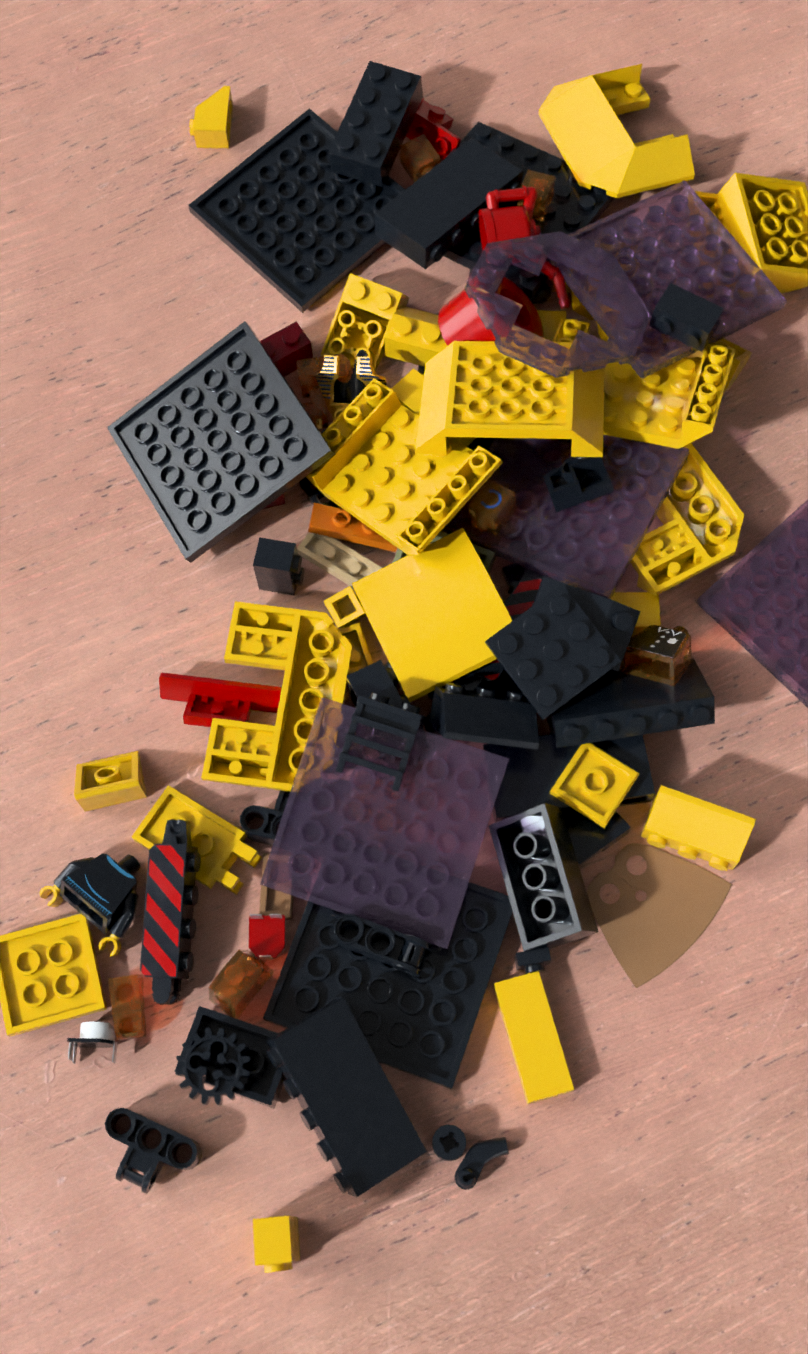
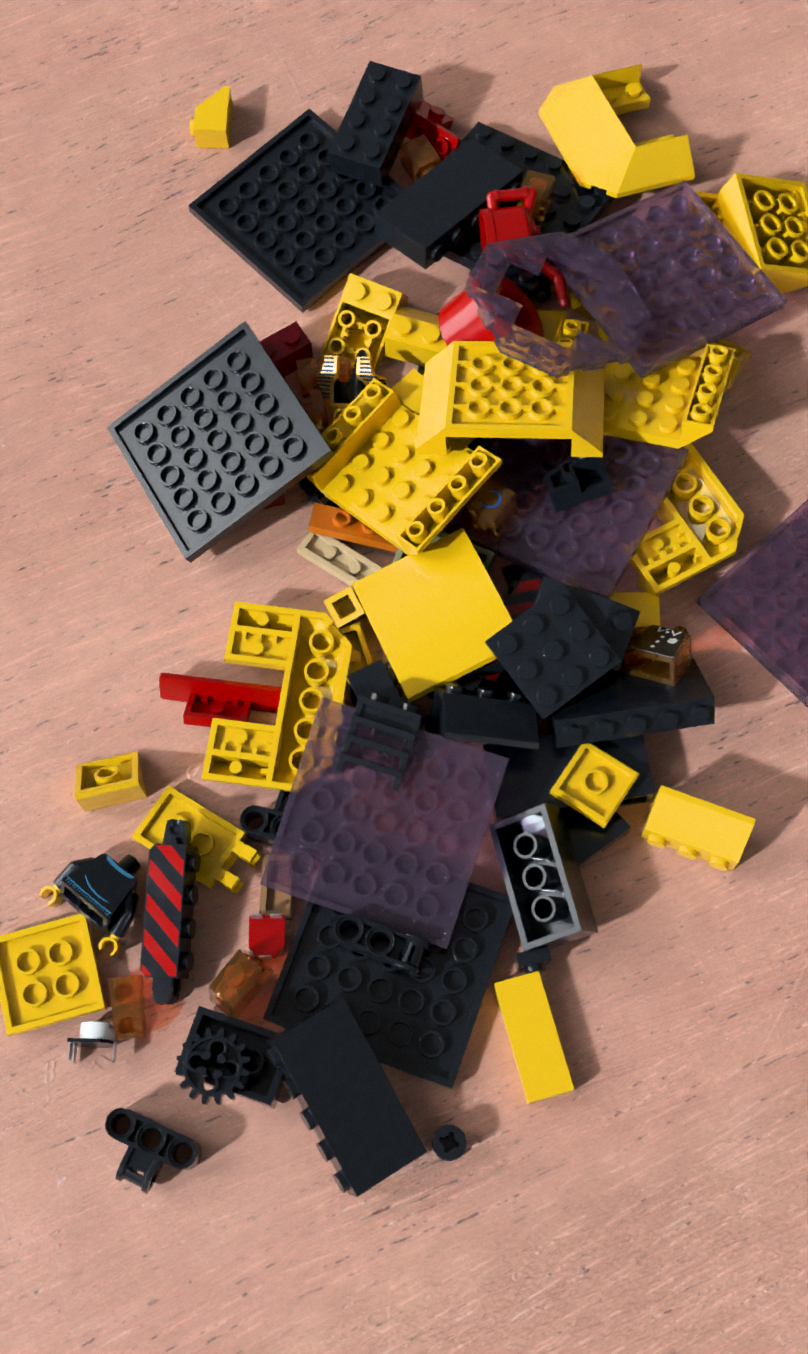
(276, 1242): yellow brick -> none
(278, 566): black brick -> none
(475, 1159): black arm -> none
(659, 930): medium nougat piece -> none
(686, 317): black brick -> none

